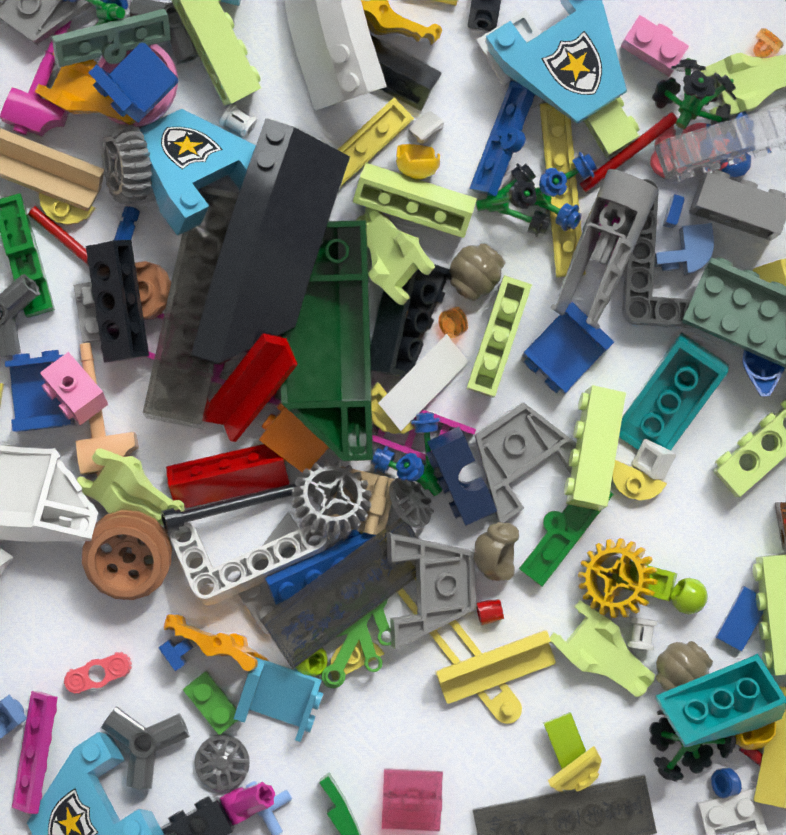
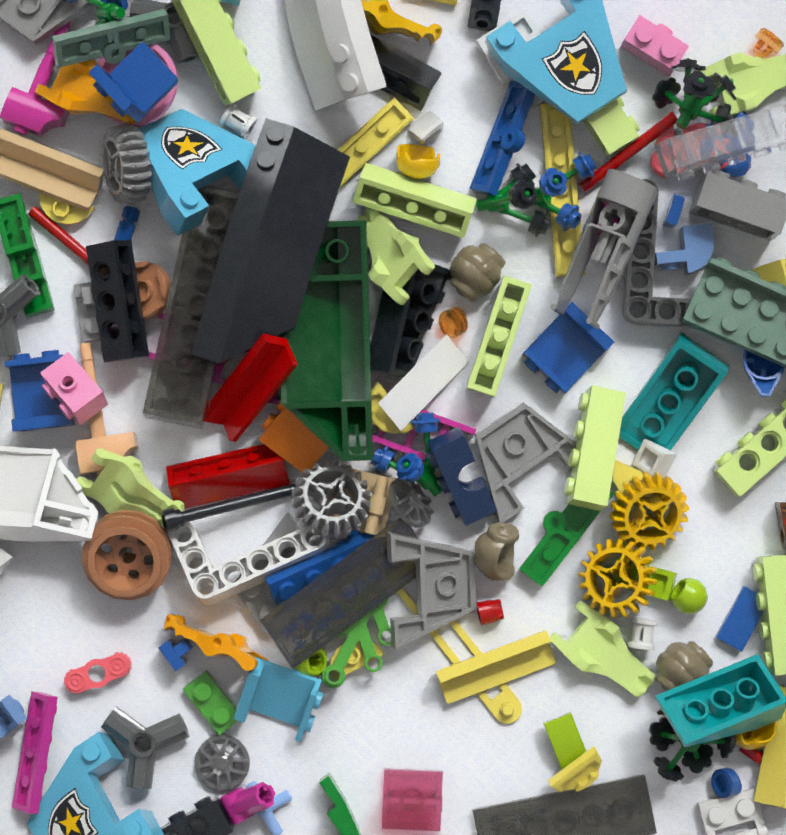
(667, 494): none -> yellow gear

